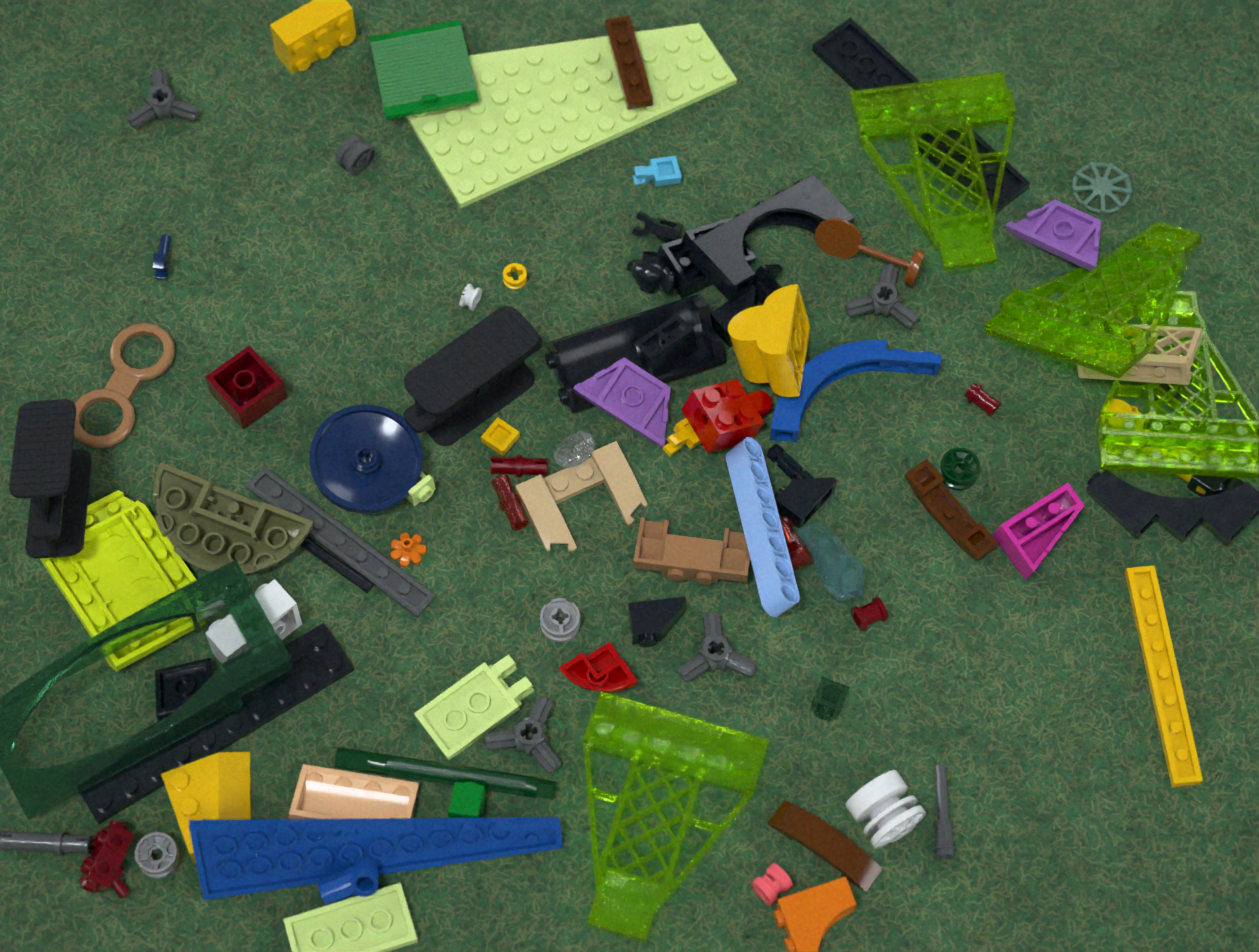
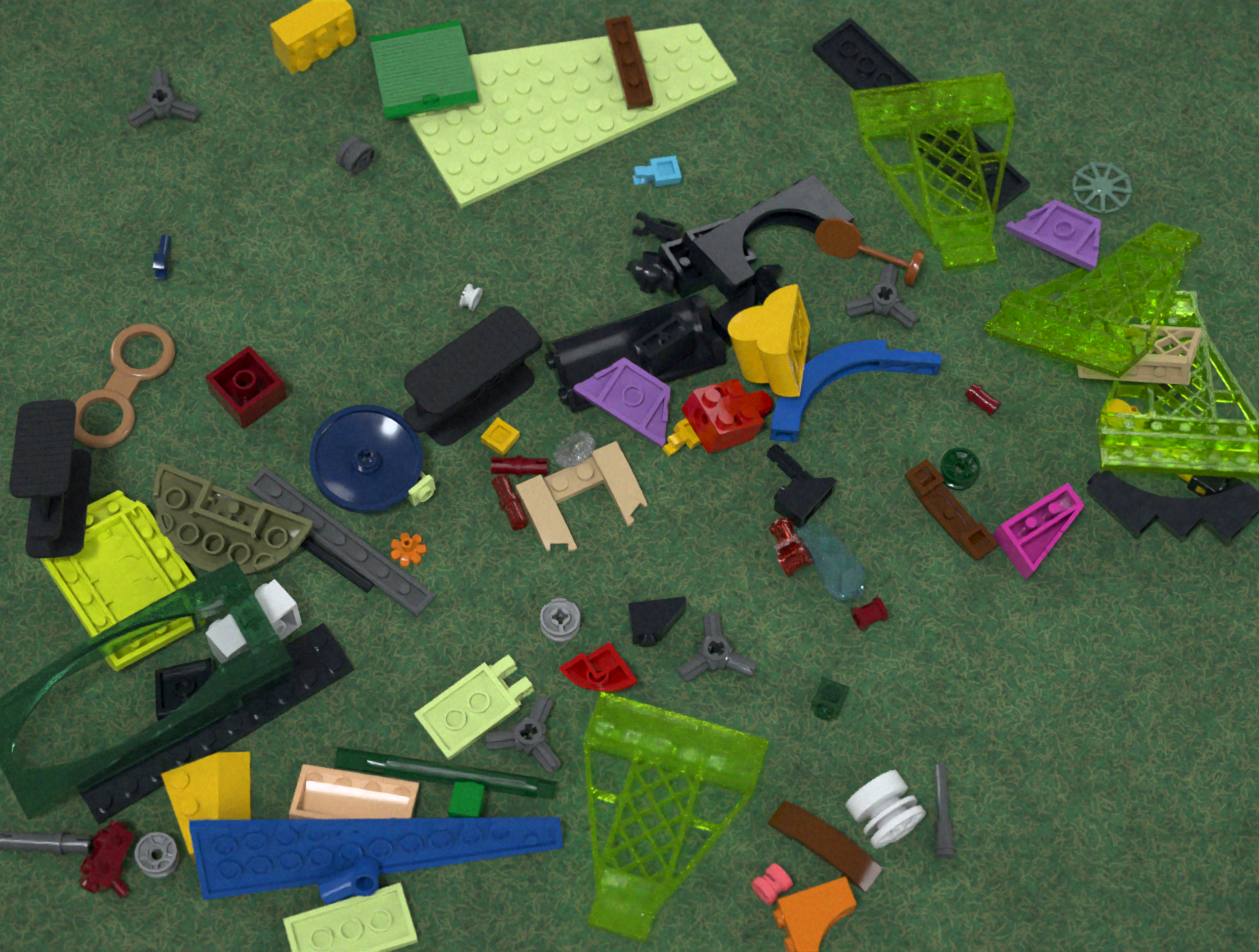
(521, 272): yellow bush -> none
(691, 557): medium nougat bracket -> none
(762, 527): light blue beam -> none
(1163, 677): yellow plate -> none

